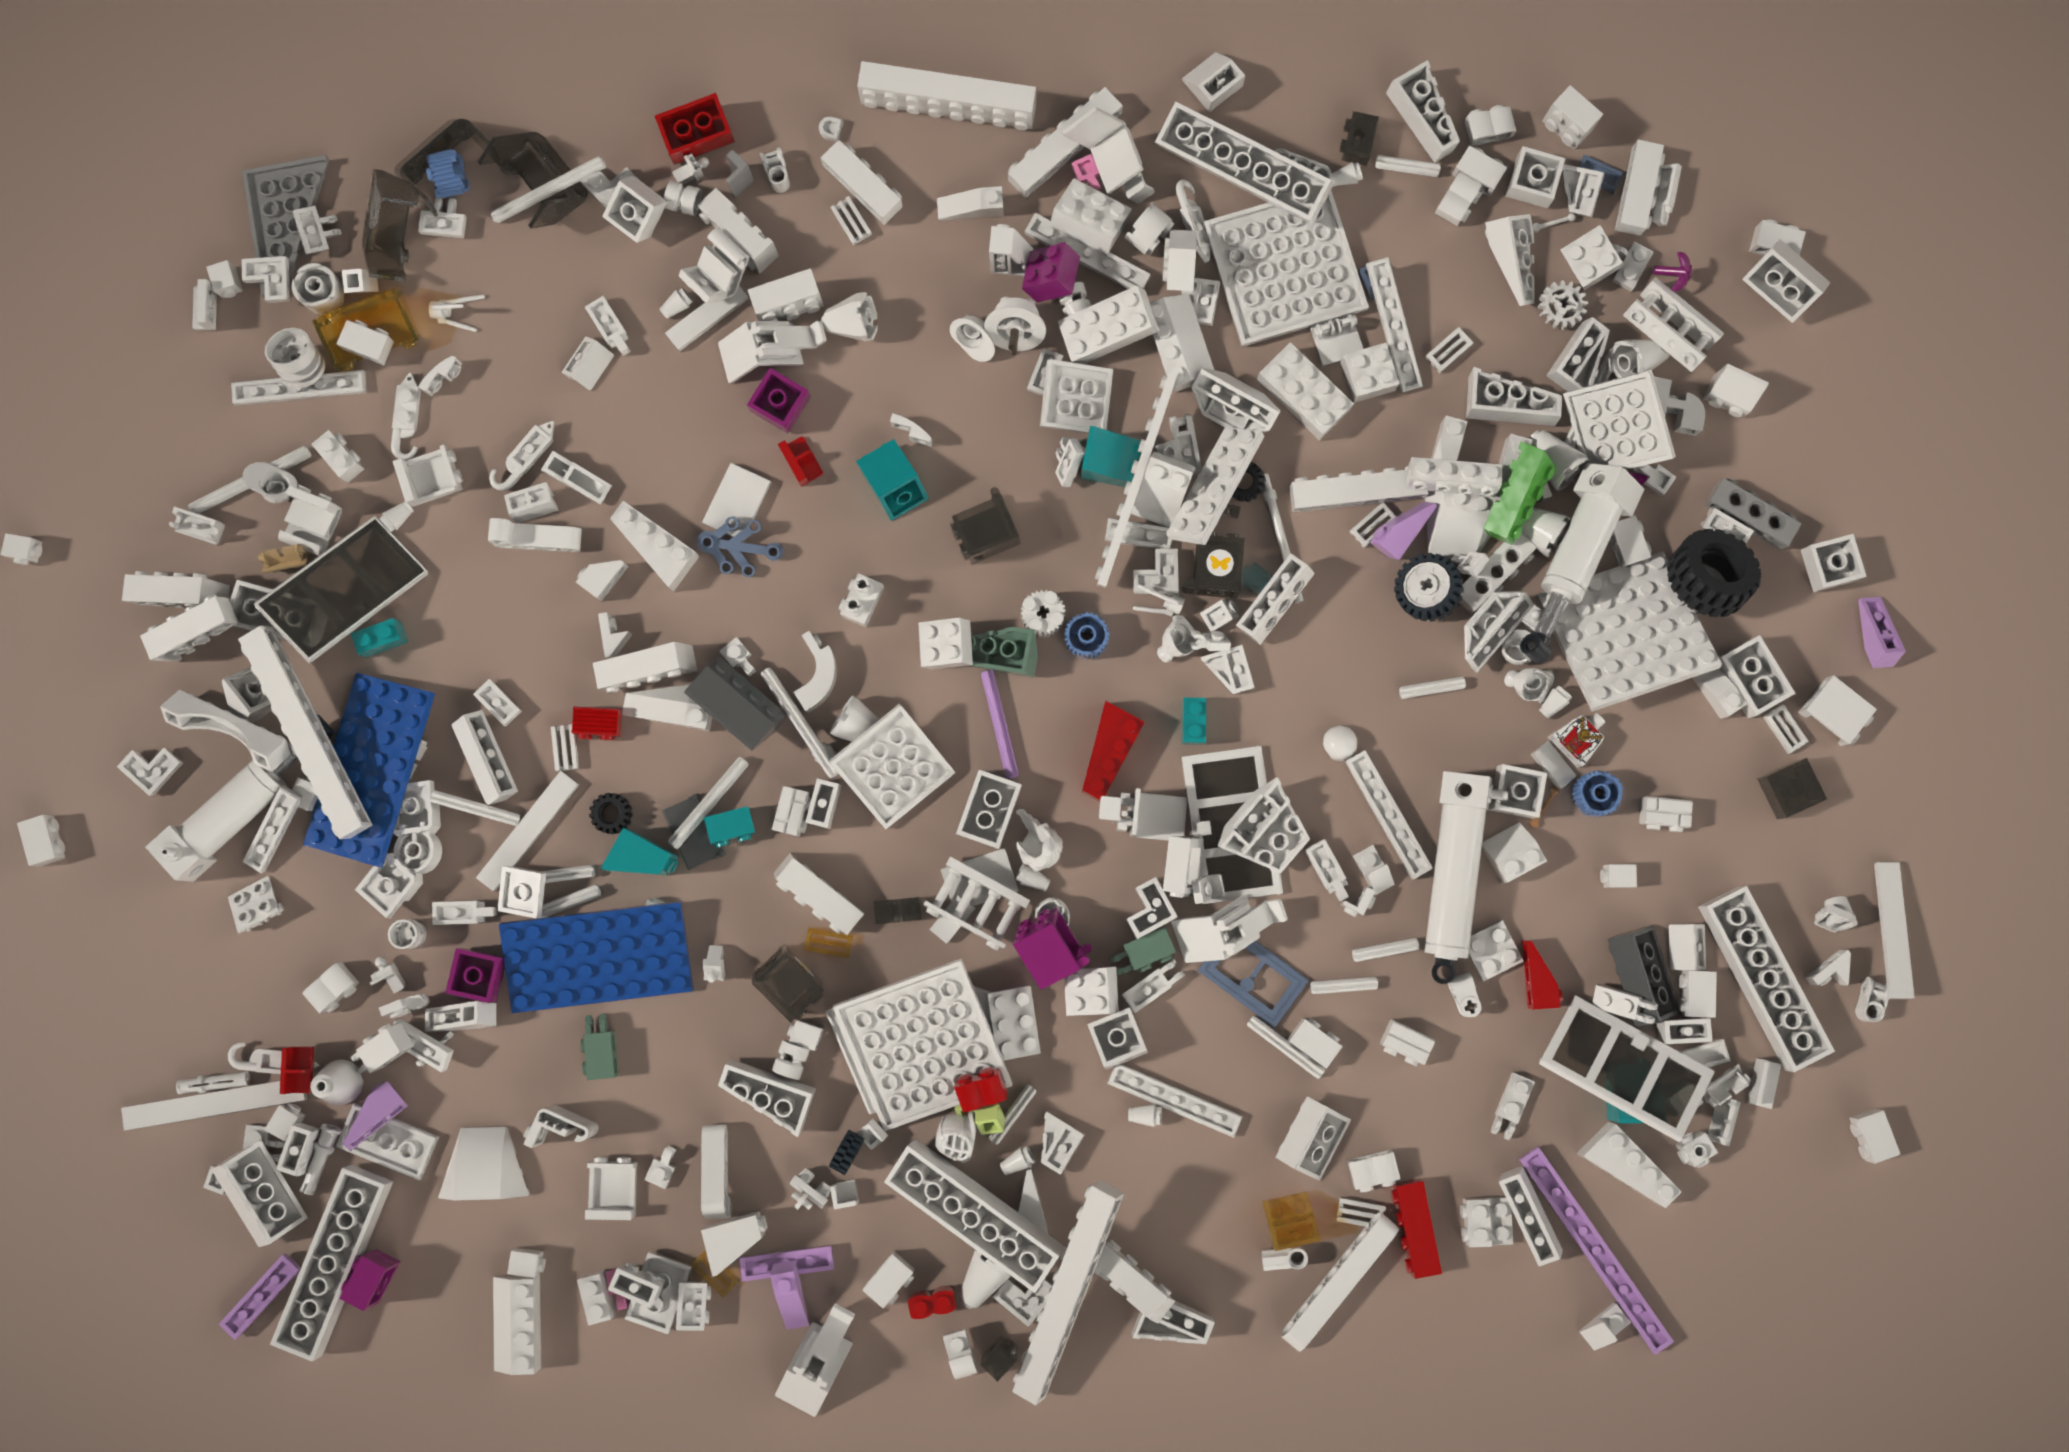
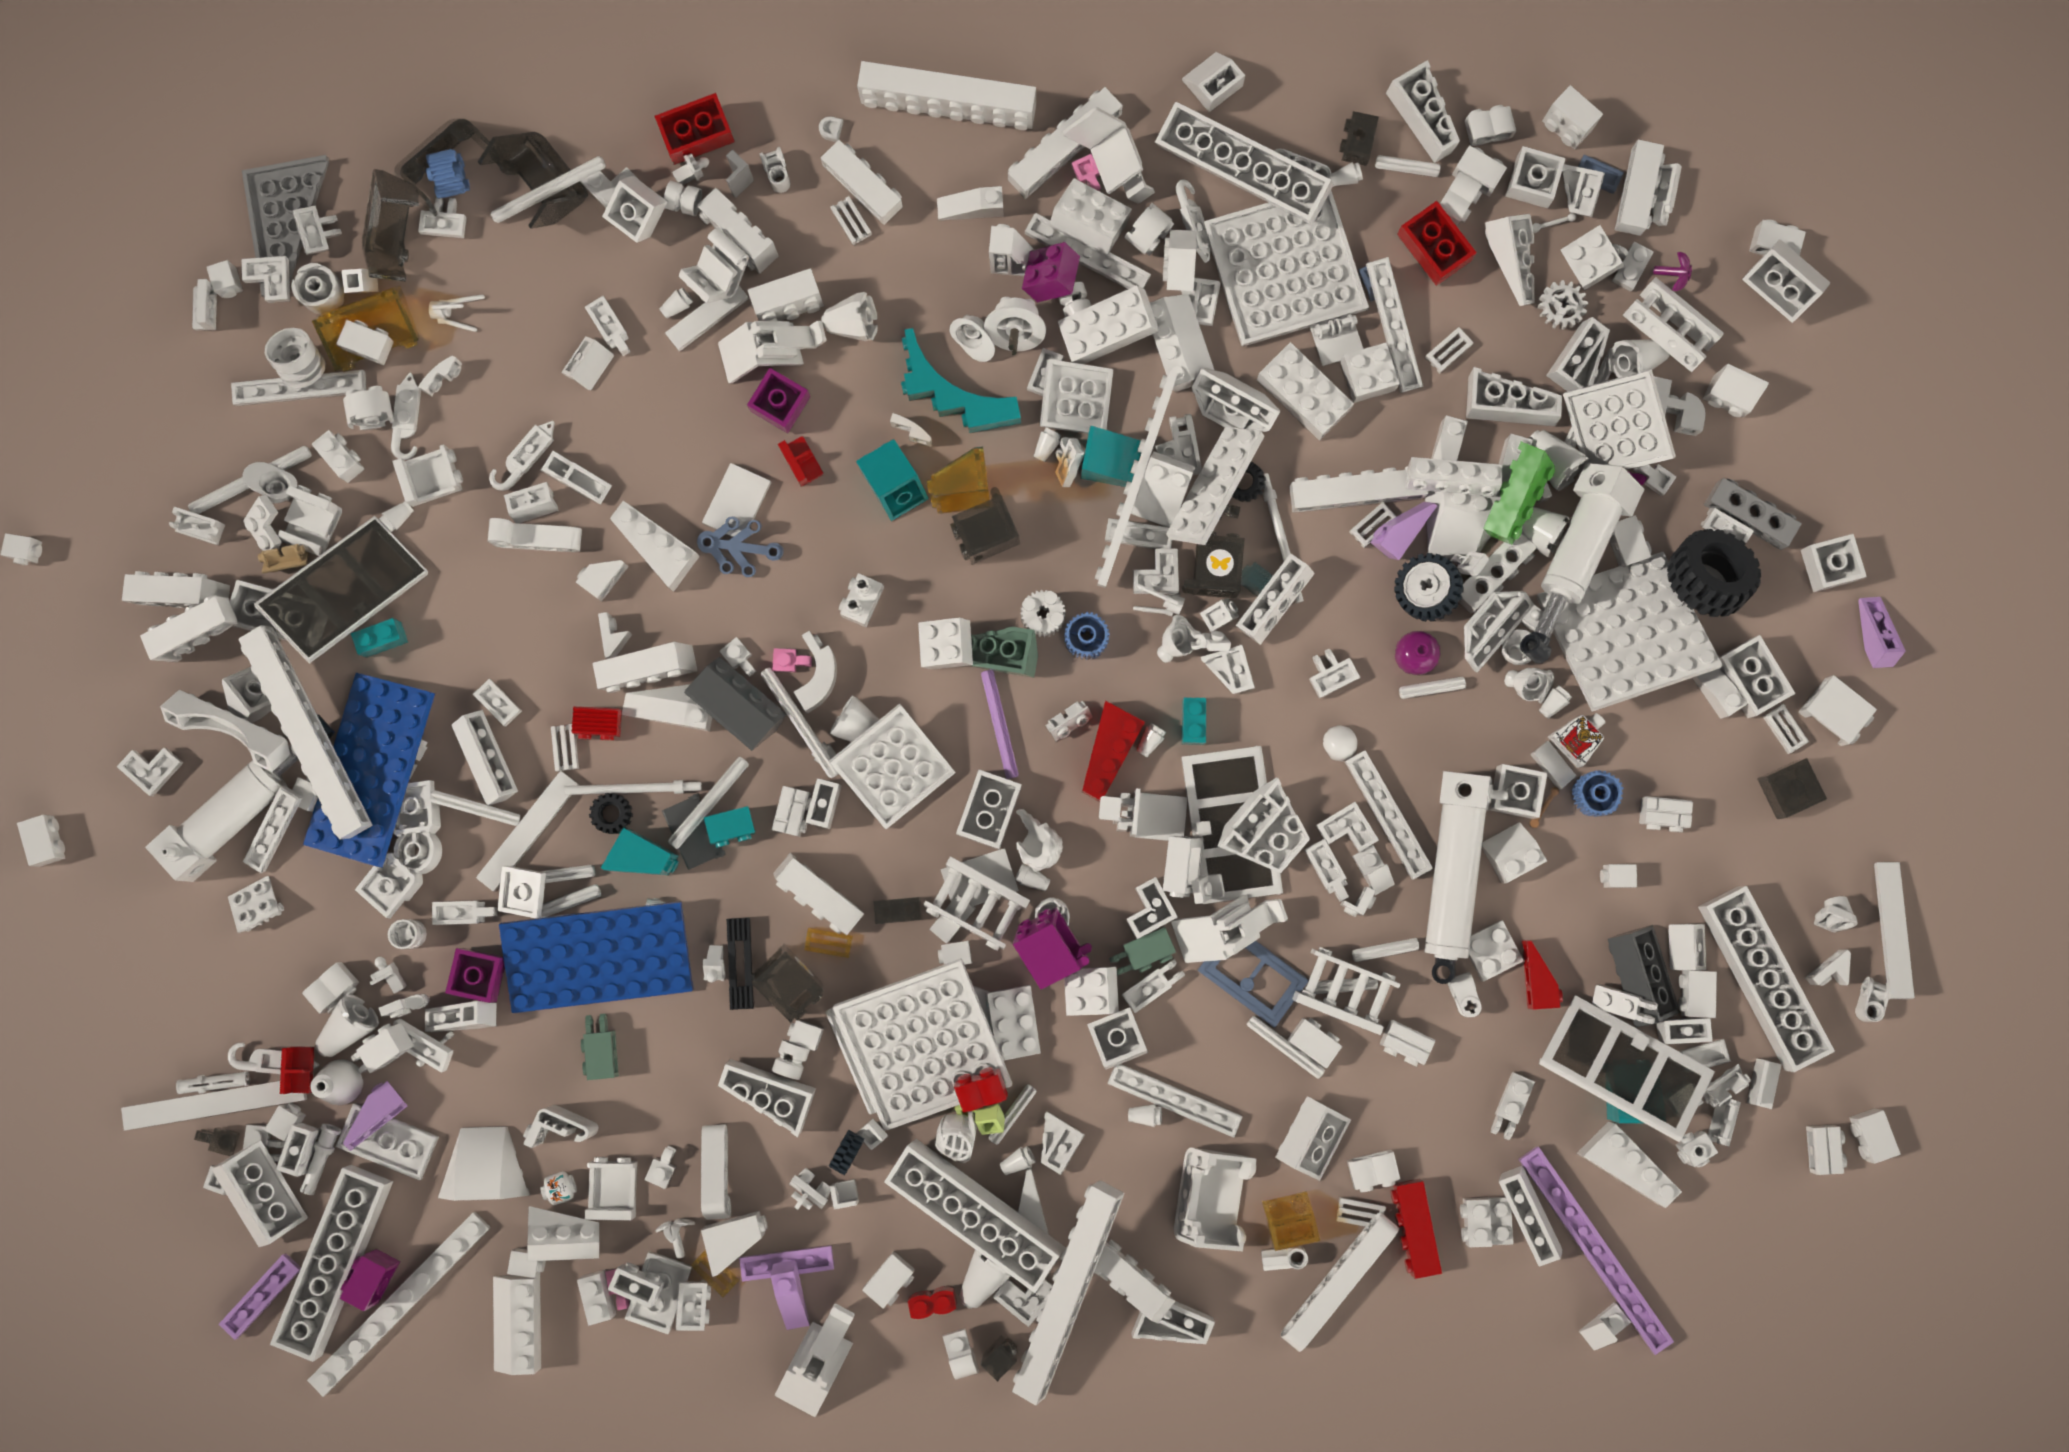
(220, 1141): none -> clear smoke plate
(259, 521): none -> white plate
(346, 1025): none -> white cone
(367, 408): none -> white brick
(399, 1304): none -> white plate
(558, 1188): none -> white head
(560, 1236): none -> white wedge
(672, 1233): none -> white plant
(677, 787): none -> white bar
(742, 996): none -> black container
(786, 660): none -> bright pink plate
(955, 951): none -> white brick
(960, 483): none -> clear yellow windscreen
(980, 411): none -> teal arch
(1046, 444): none -> white cone
(1061, 727): none -> white hinge
(1151, 739): none -> white cone
(1211, 1199): none -> white windscreen
(1328, 1004): none -> white fence
(1334, 677): none -> white hinge
(1351, 822): none -> white plate
(1417, 653): none -> magenta cylinder
(1436, 243): none -> red brick
(1826, 1149): none -> white brick

